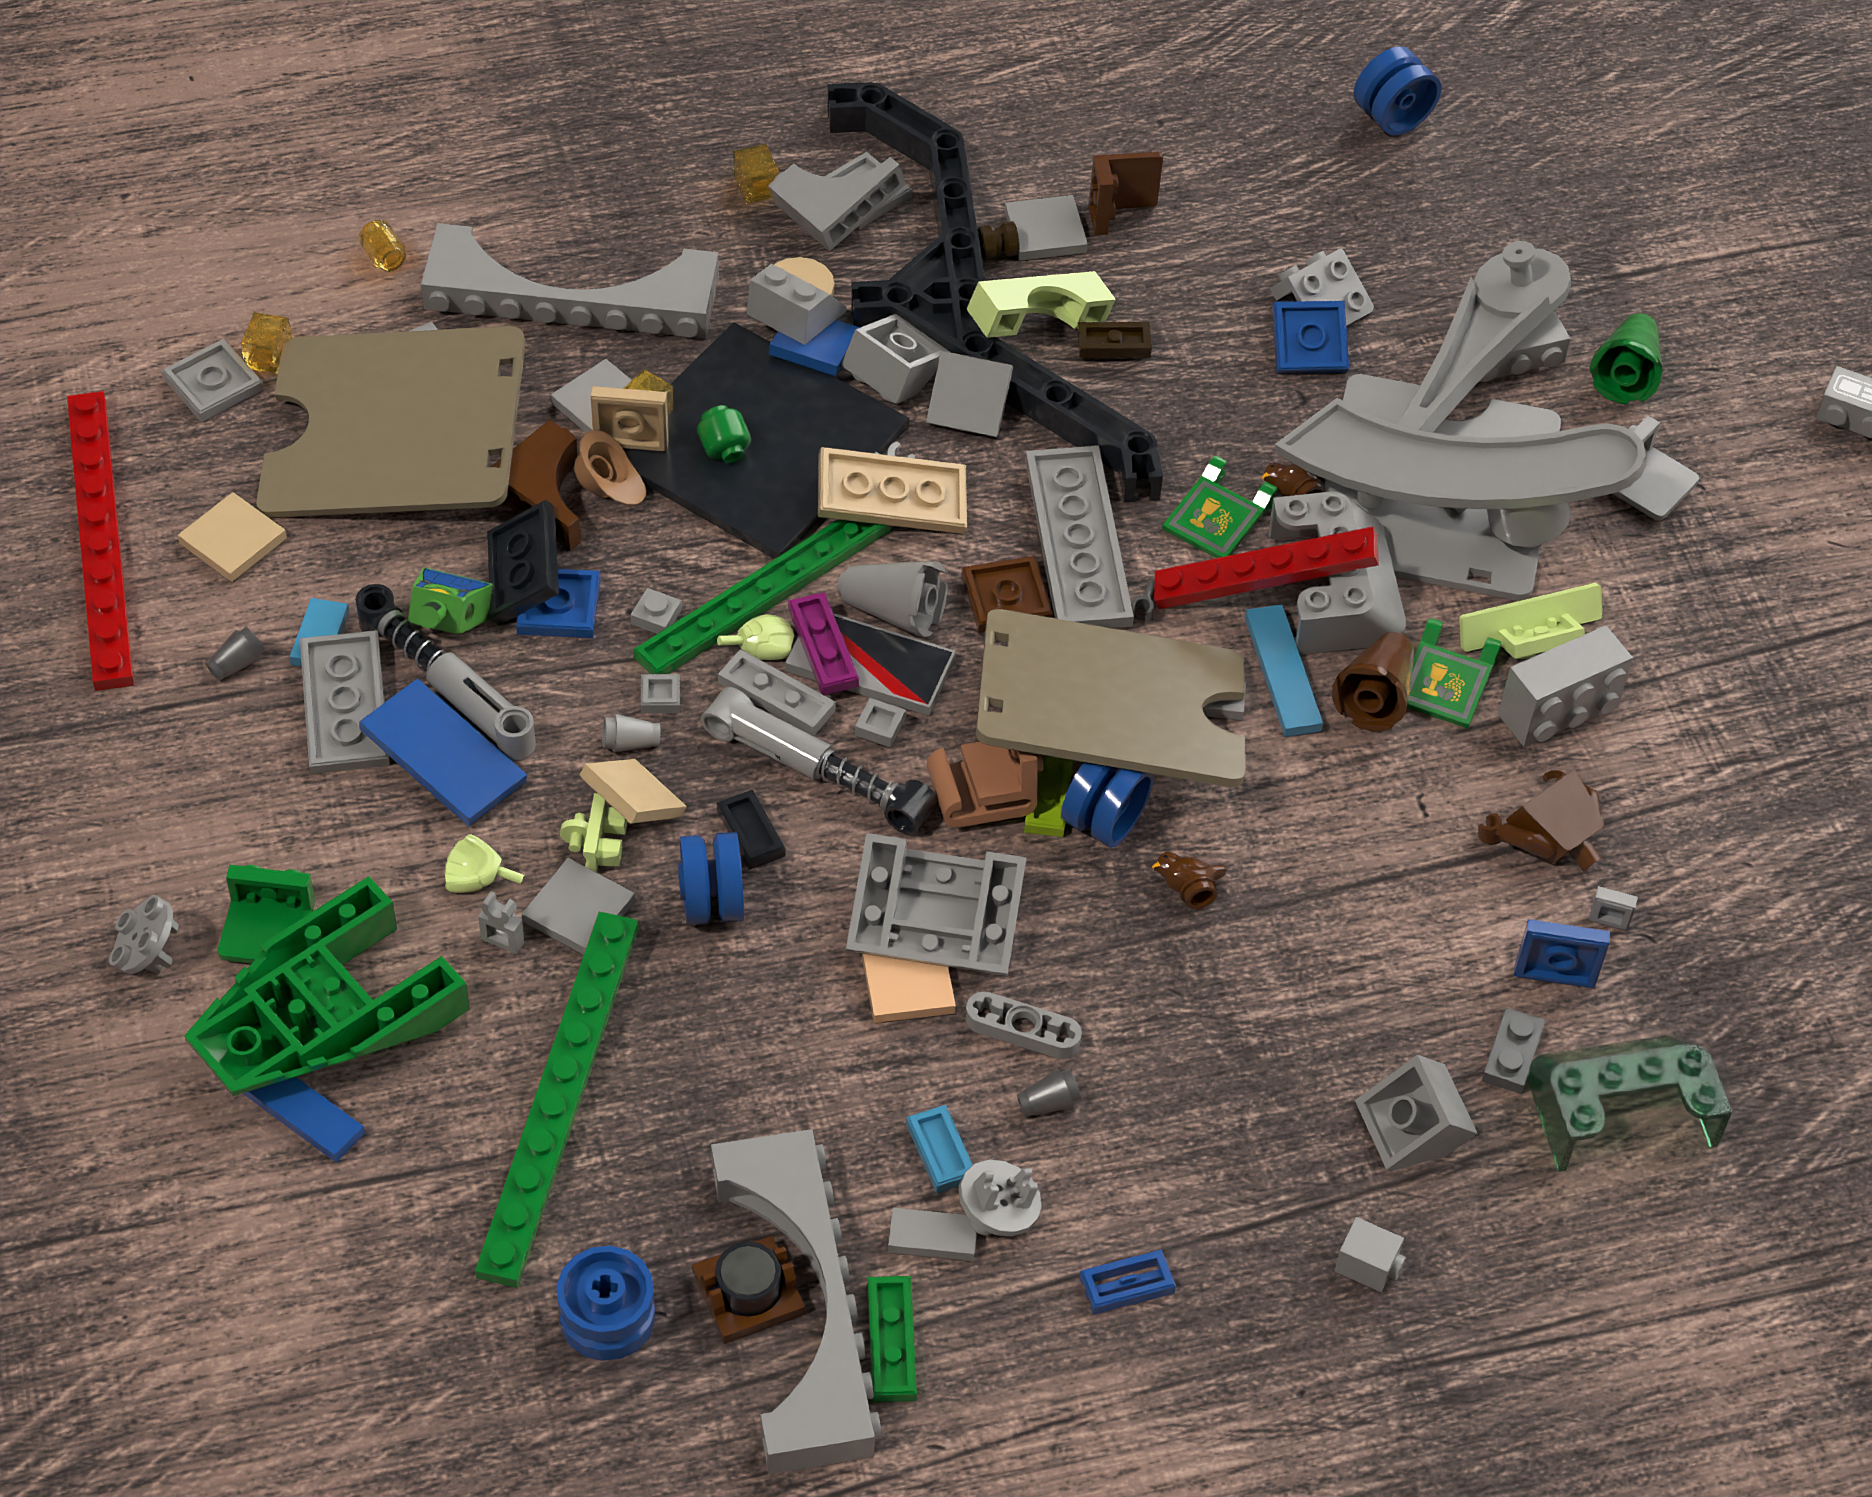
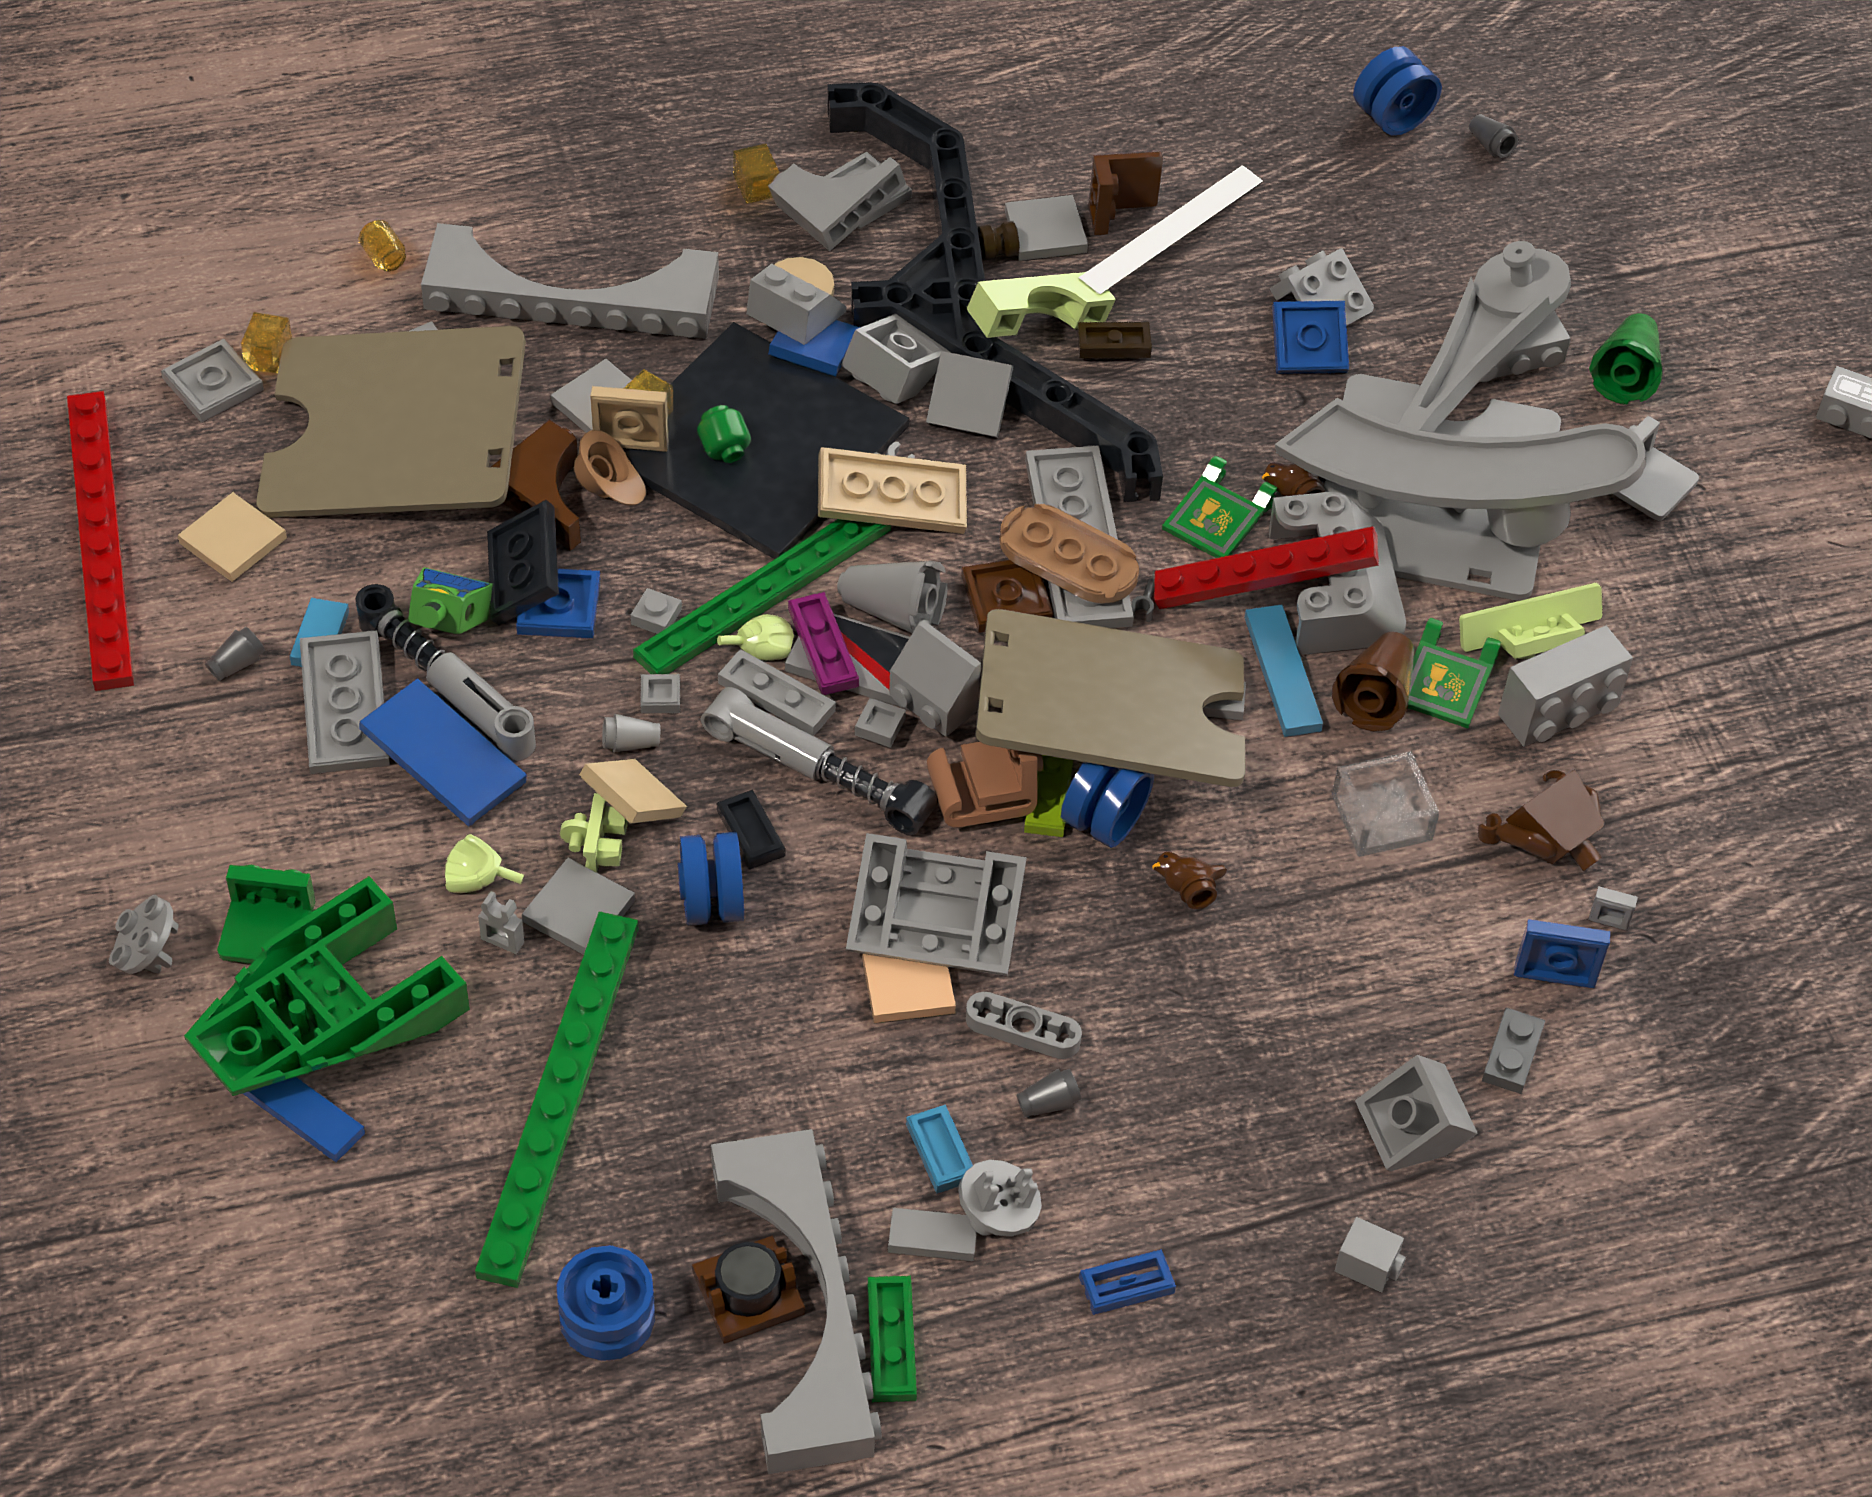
(936, 680): none -> light grey slope
(1069, 553): none -> medium nougat tile
(1170, 229): none -> white sticker
(1385, 803): none -> clear brick
(1494, 136): none -> flat silver cone
(1573, 1081): clear green windscreen -> none

